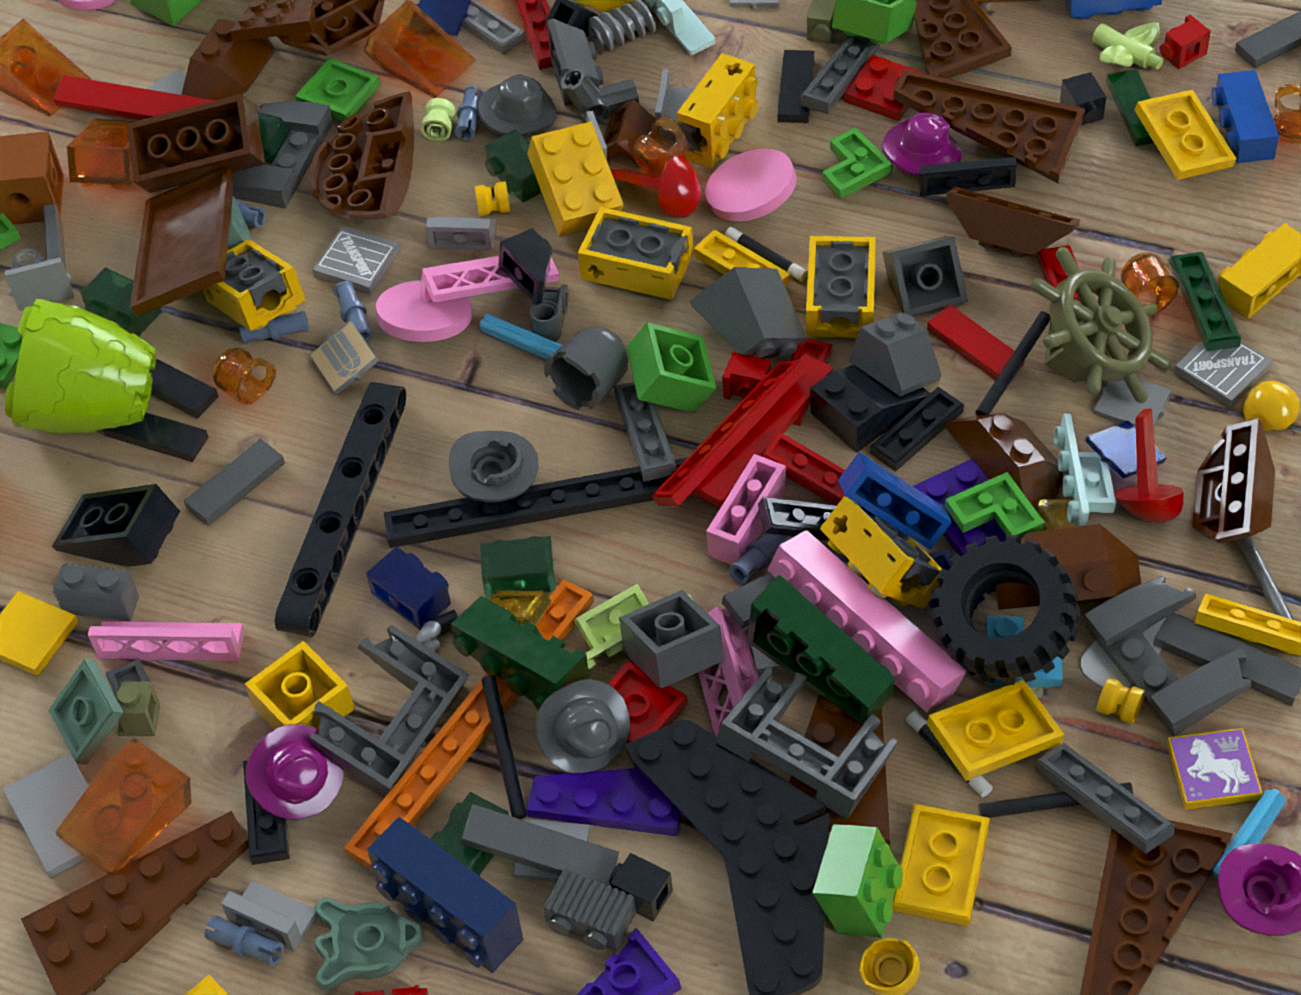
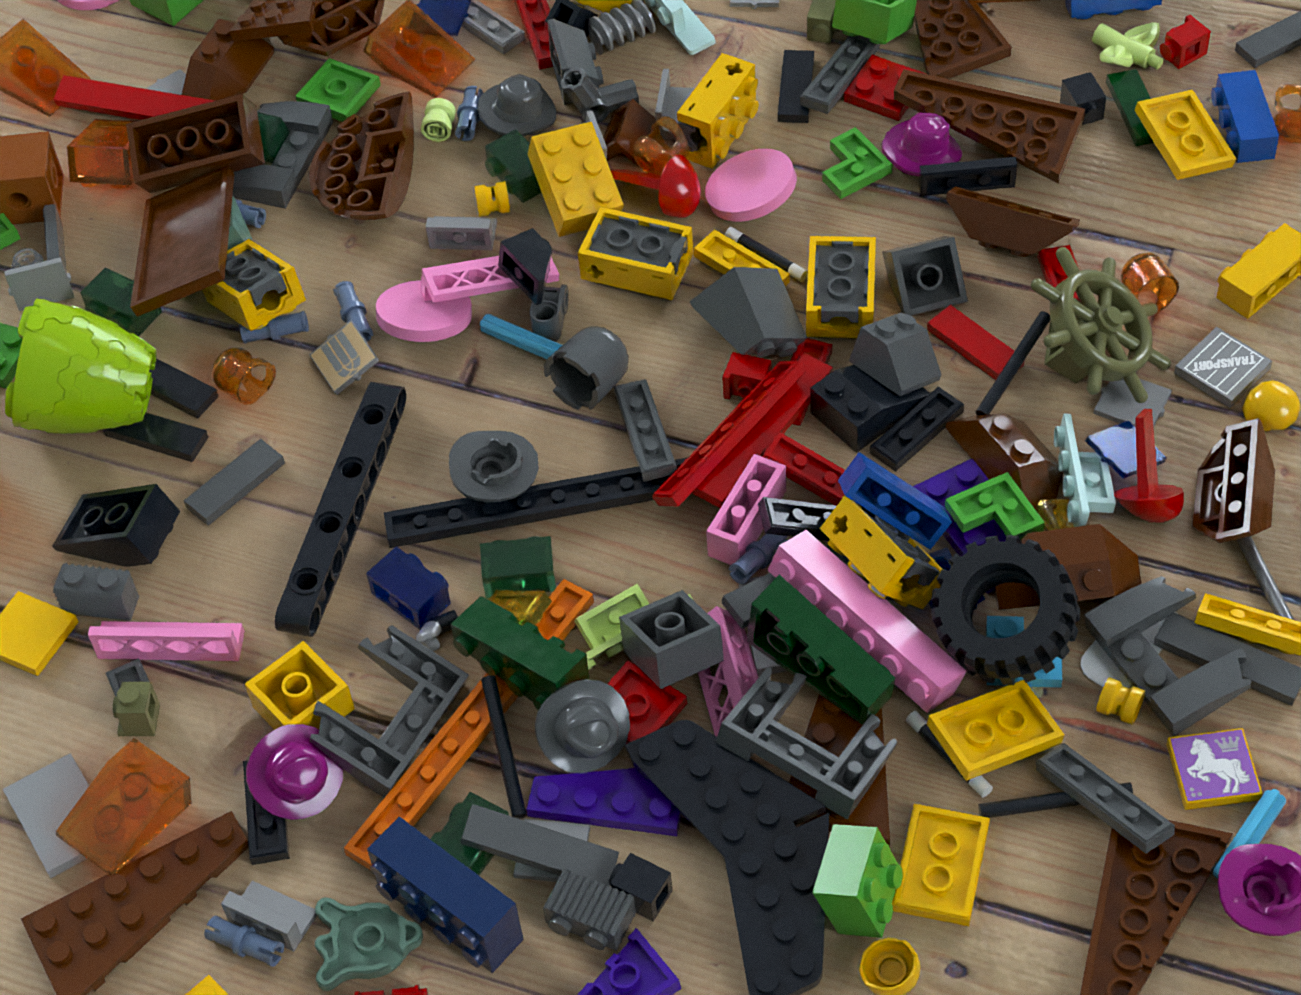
(85, 711): sand green tile -> none
(357, 259): light grey tile -> none
(670, 367): bright green brick -> none
(1205, 301): dark green tile -> none

